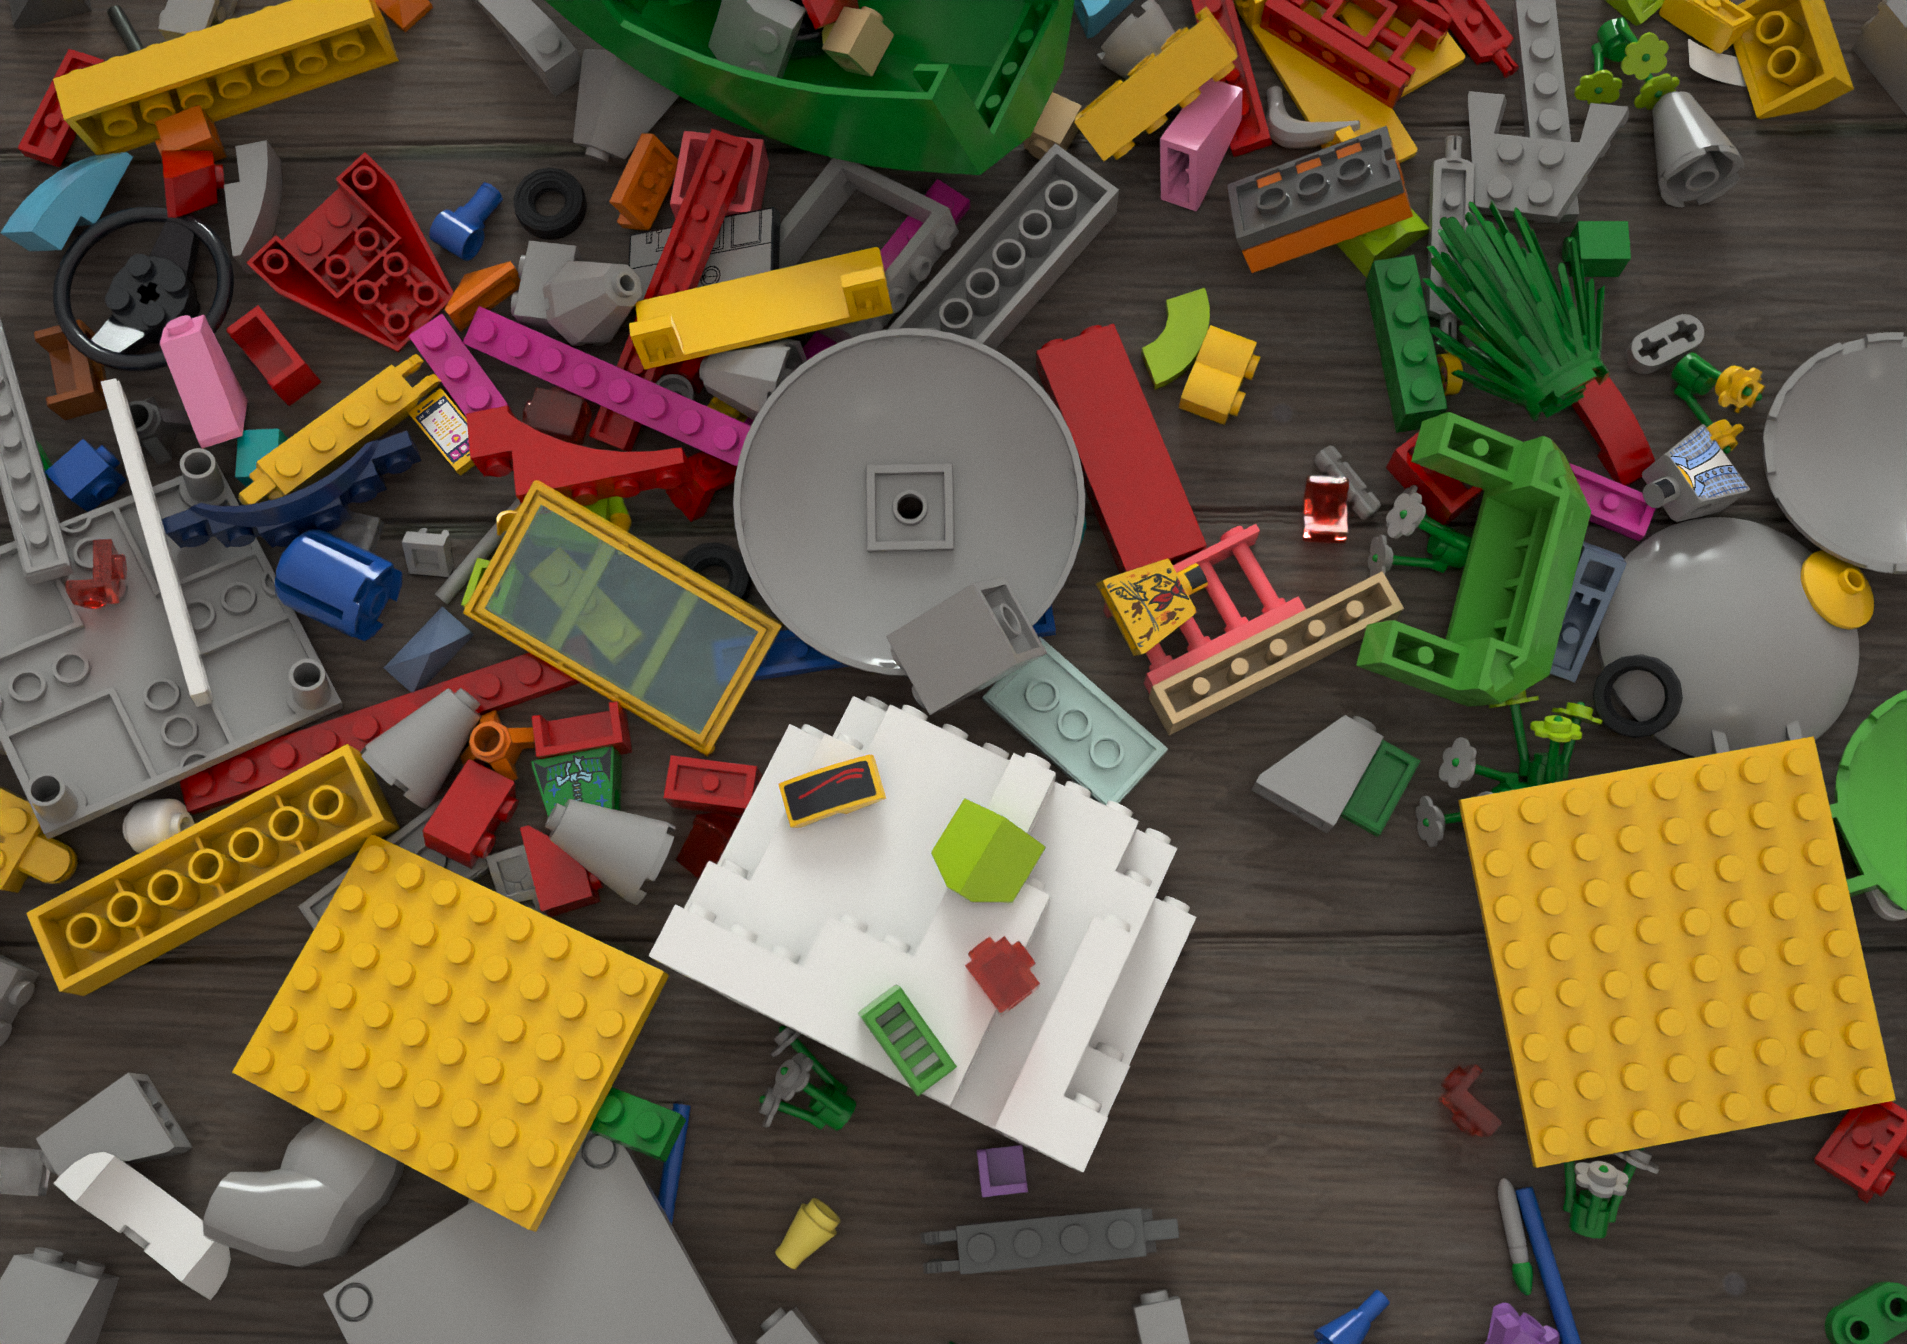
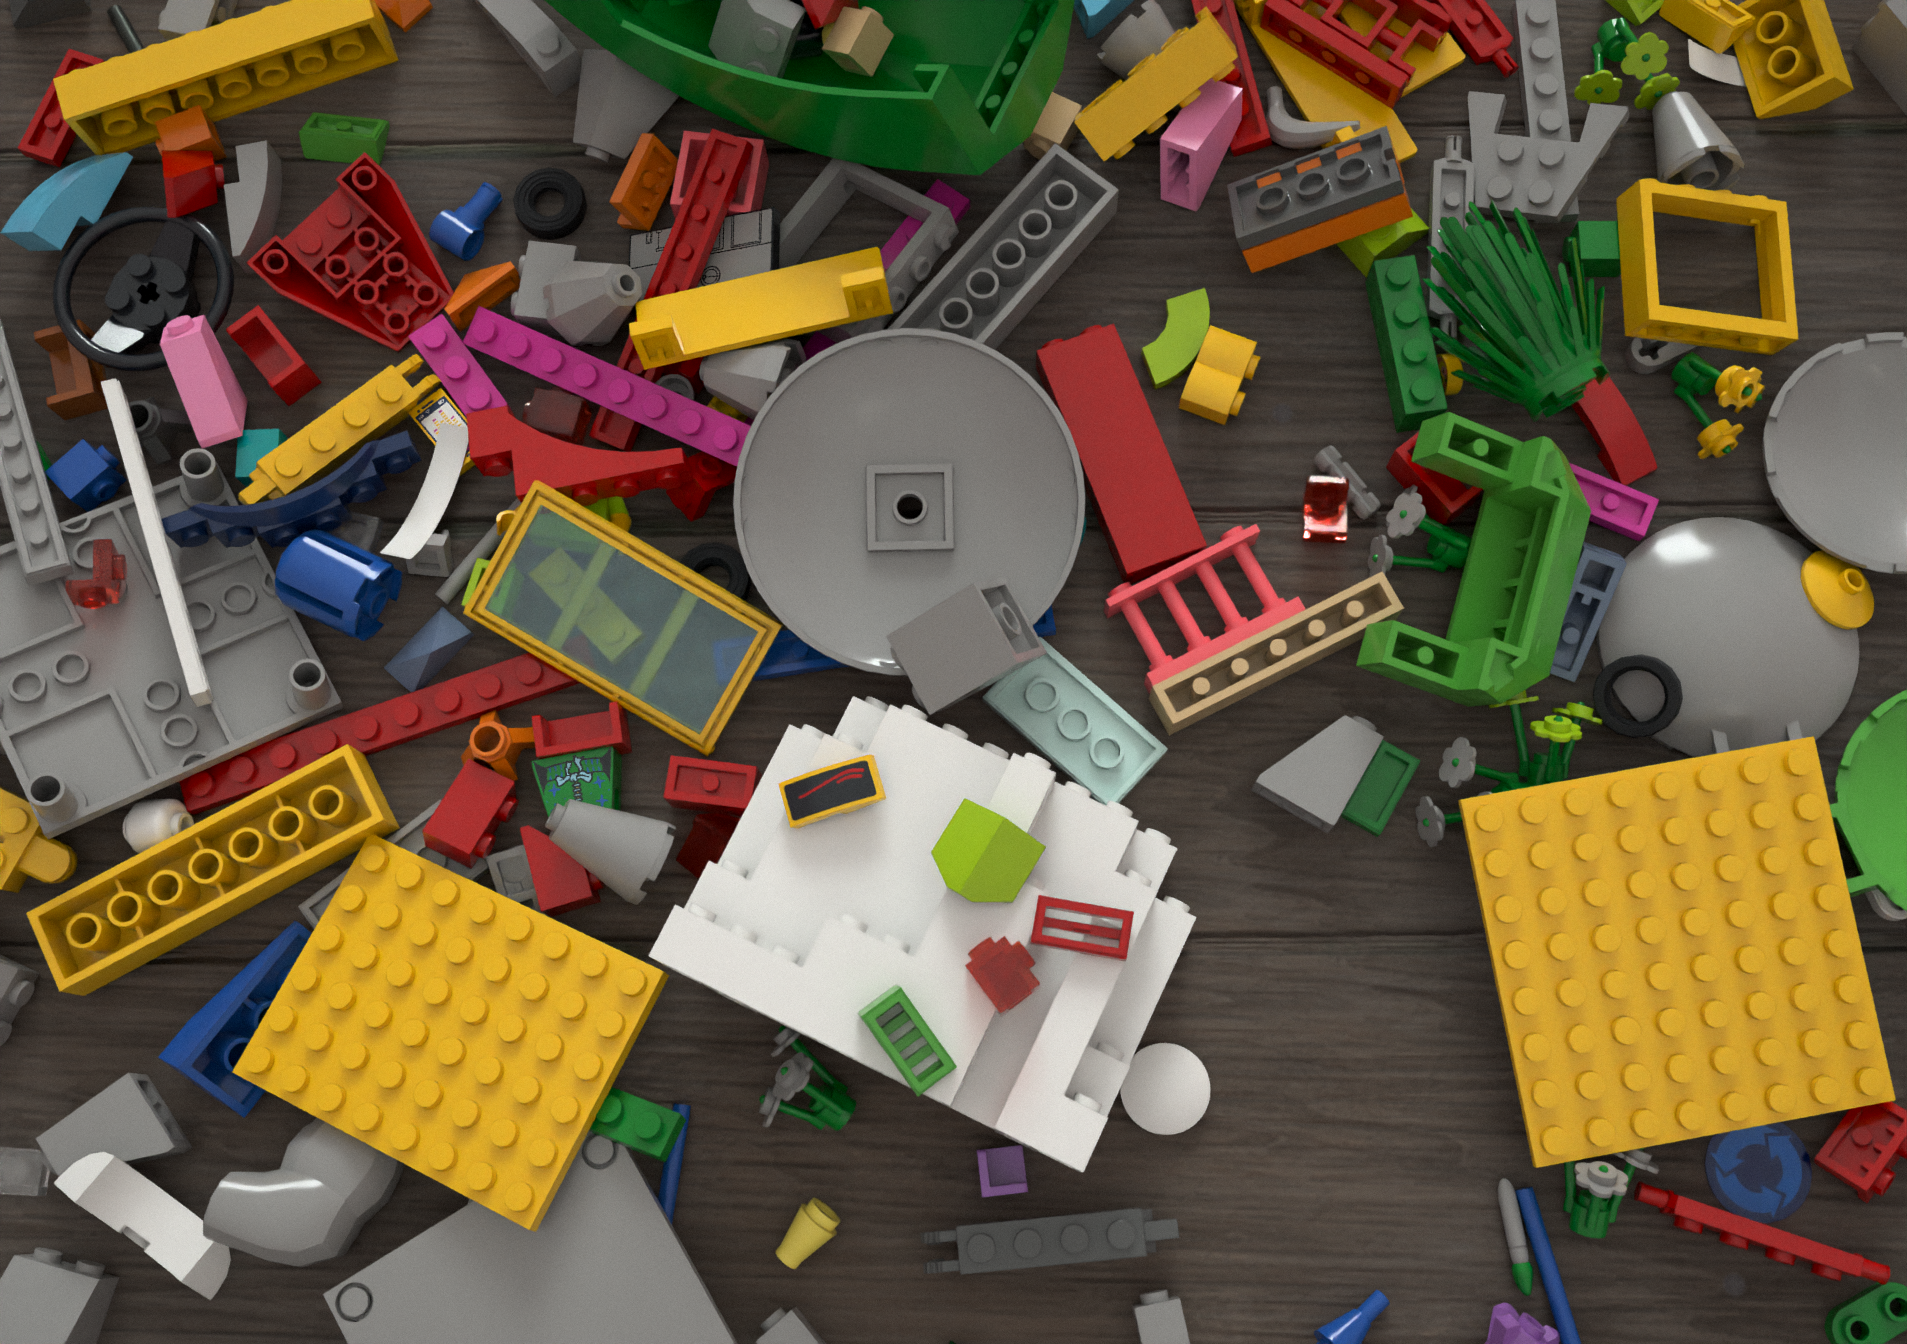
(220, 1031): none -> blue wedge
(343, 137): none -> bright green slope
(424, 745): light grey cone -> none
(434, 494): none -> white sticker
(1122, 935): none -> red tile
(1151, 601): yellow torso -> none
(1165, 1089): none -> white dish
(1468, 1112): clear red bracket -> none
(1693, 479): light grey torso -> none
(1695, 327): none -> yellow window
(1759, 1171): none -> clear blue sticker
(1779, 1244): none -> red plate

